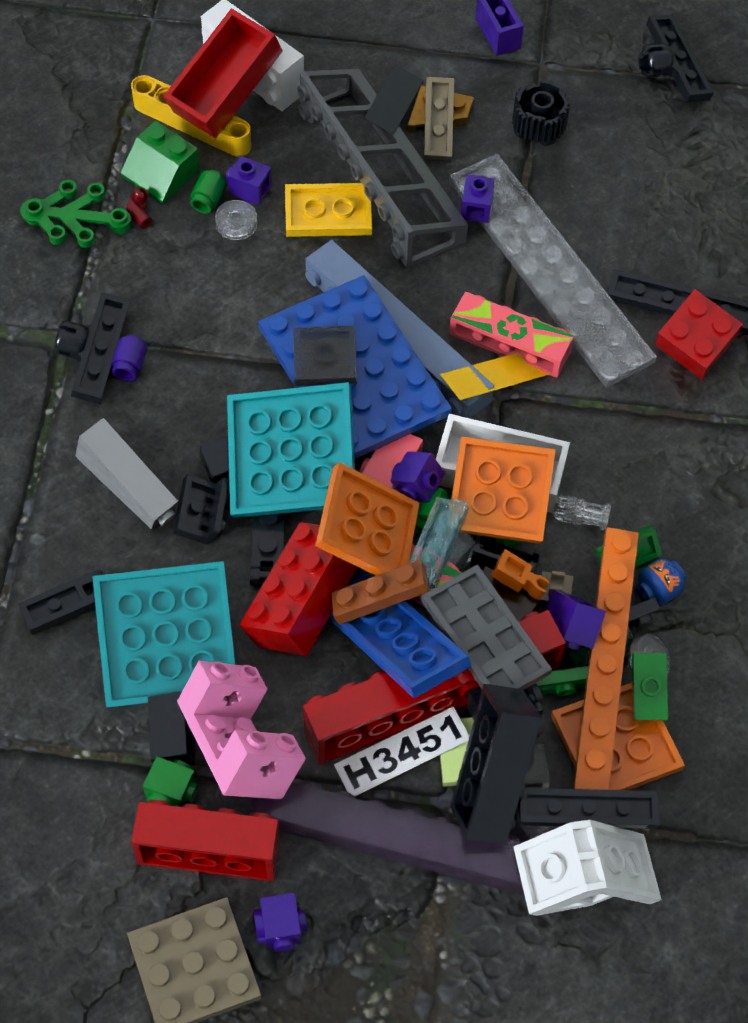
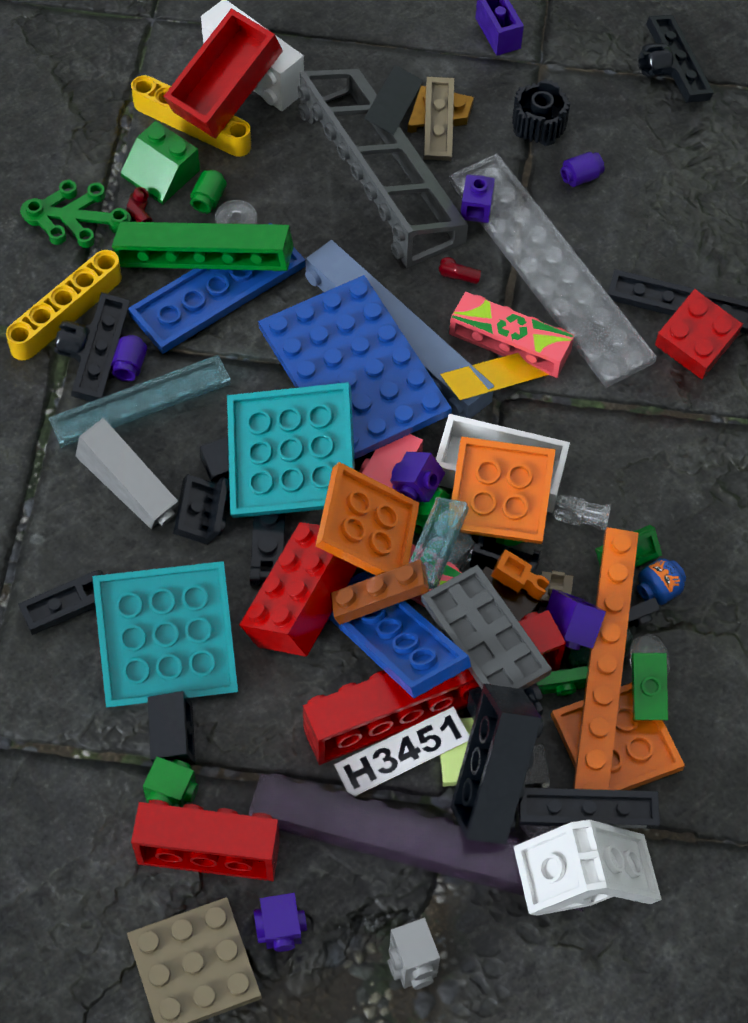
(77, 291): none -> yellow beam
(141, 399): none -> clear light blue plate
(202, 299): none -> blue plate
(203, 246): none -> green brick
(219, 713): bright pink plate -> none
(249, 180): dark purple brick -> none
(325, 355): clear smoke plate -> none
(327, 210): yellow plate -> none
(413, 955): none -> light grey brick
(449, 269): none -> dark red arm
(582, 168): none -> dark purple brick

